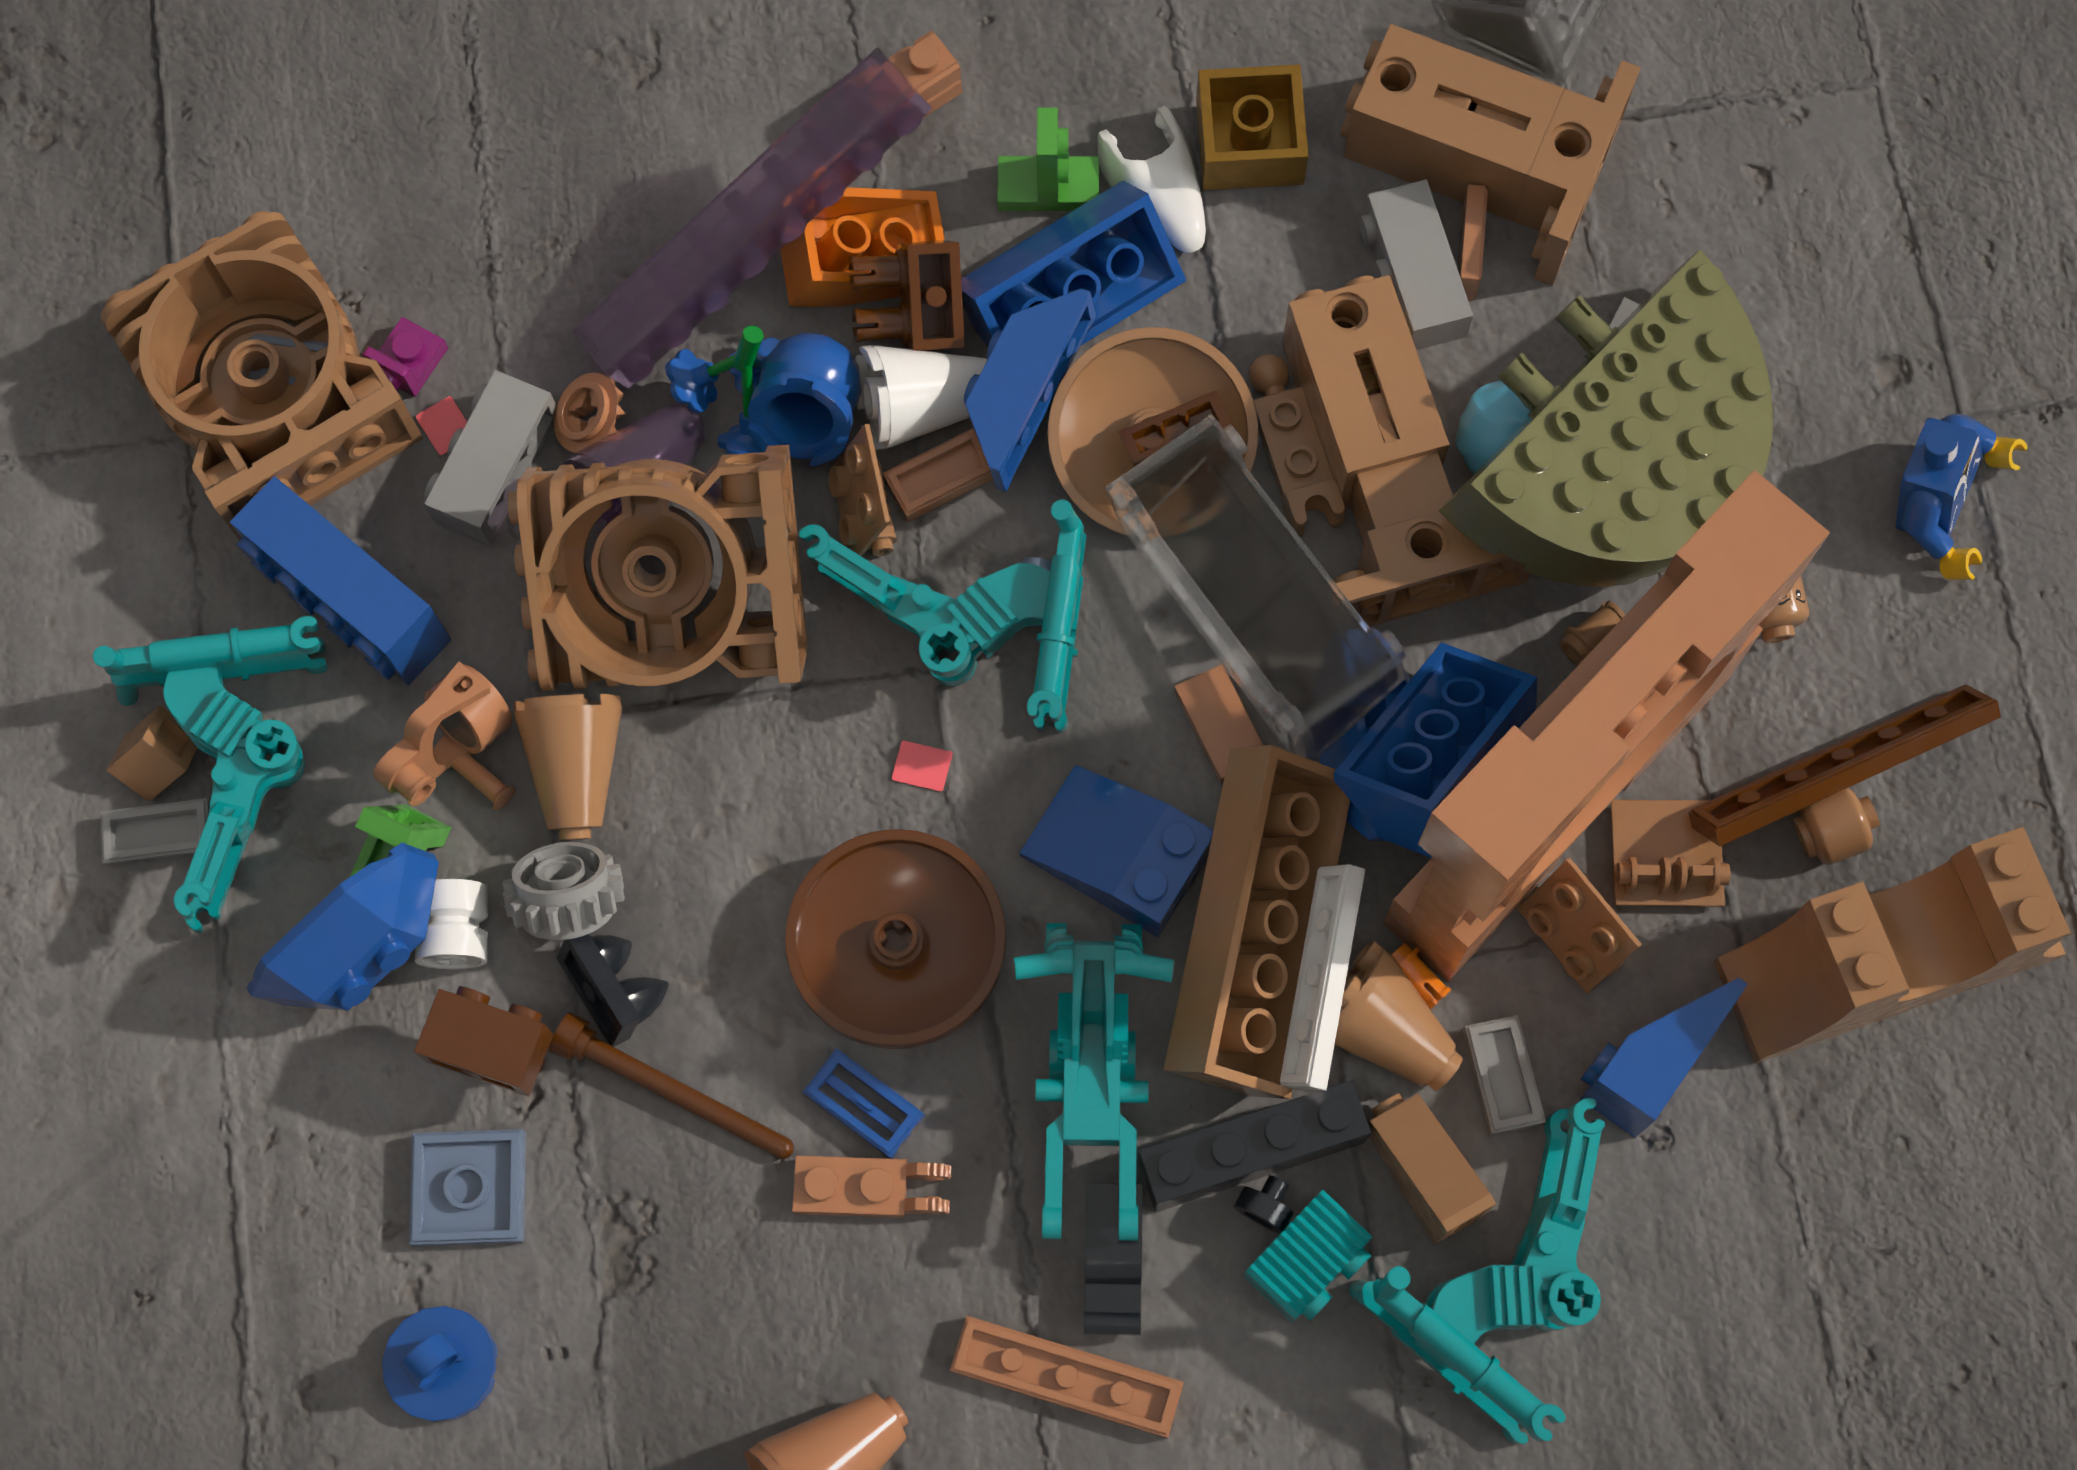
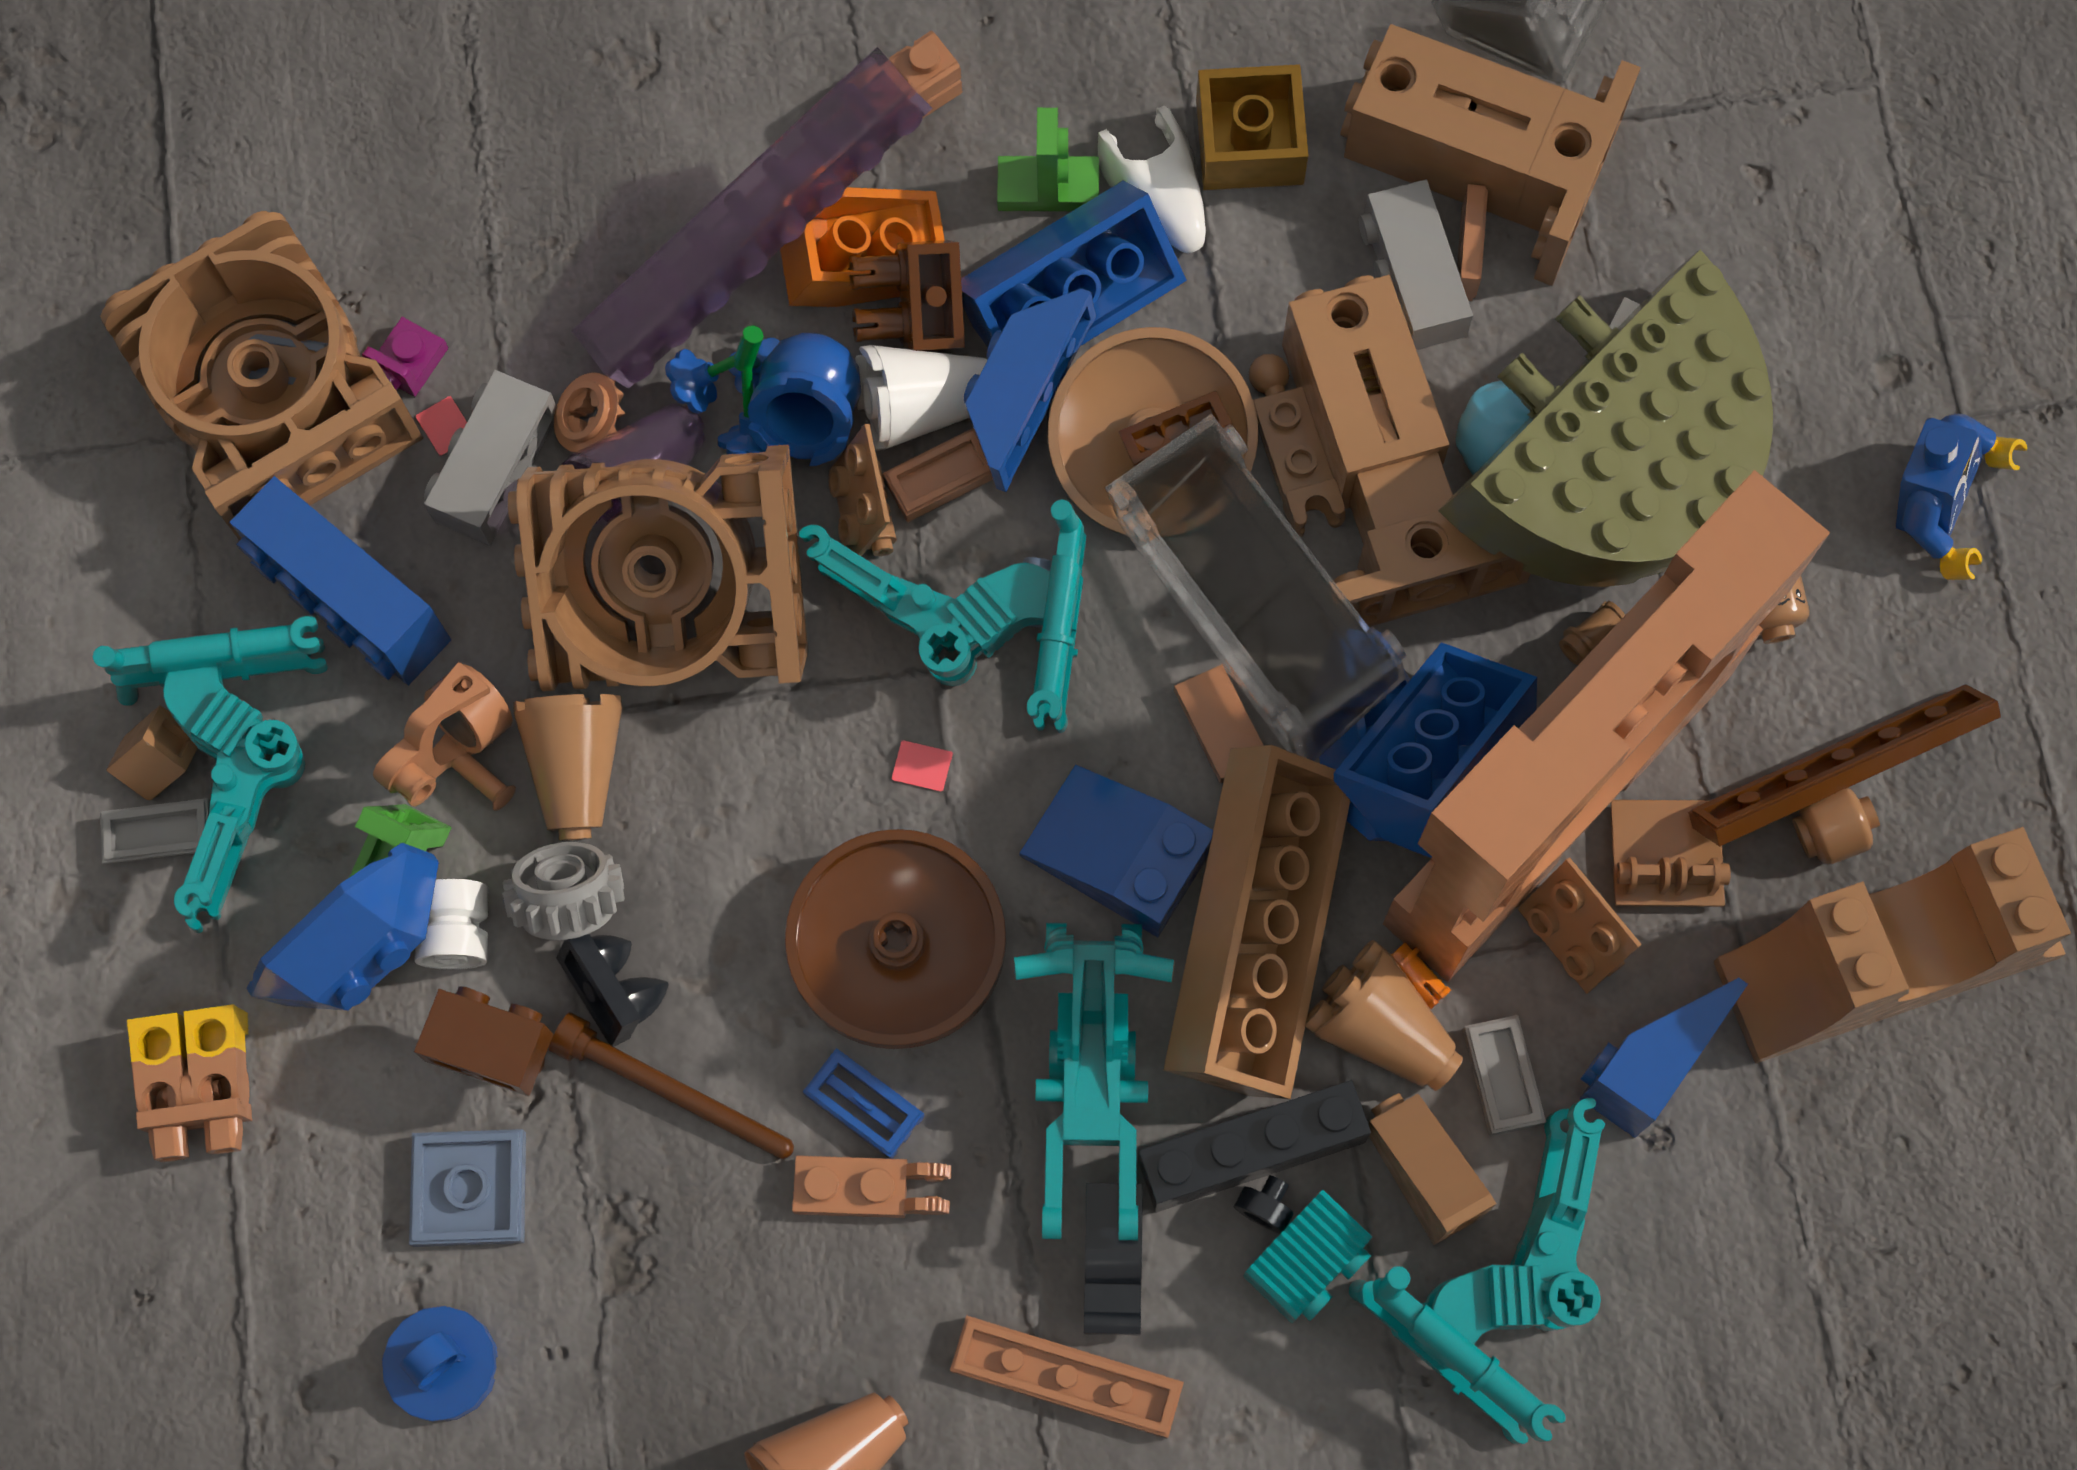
(191, 1077): none -> nougat hips
(1322, 977): white tile -> none

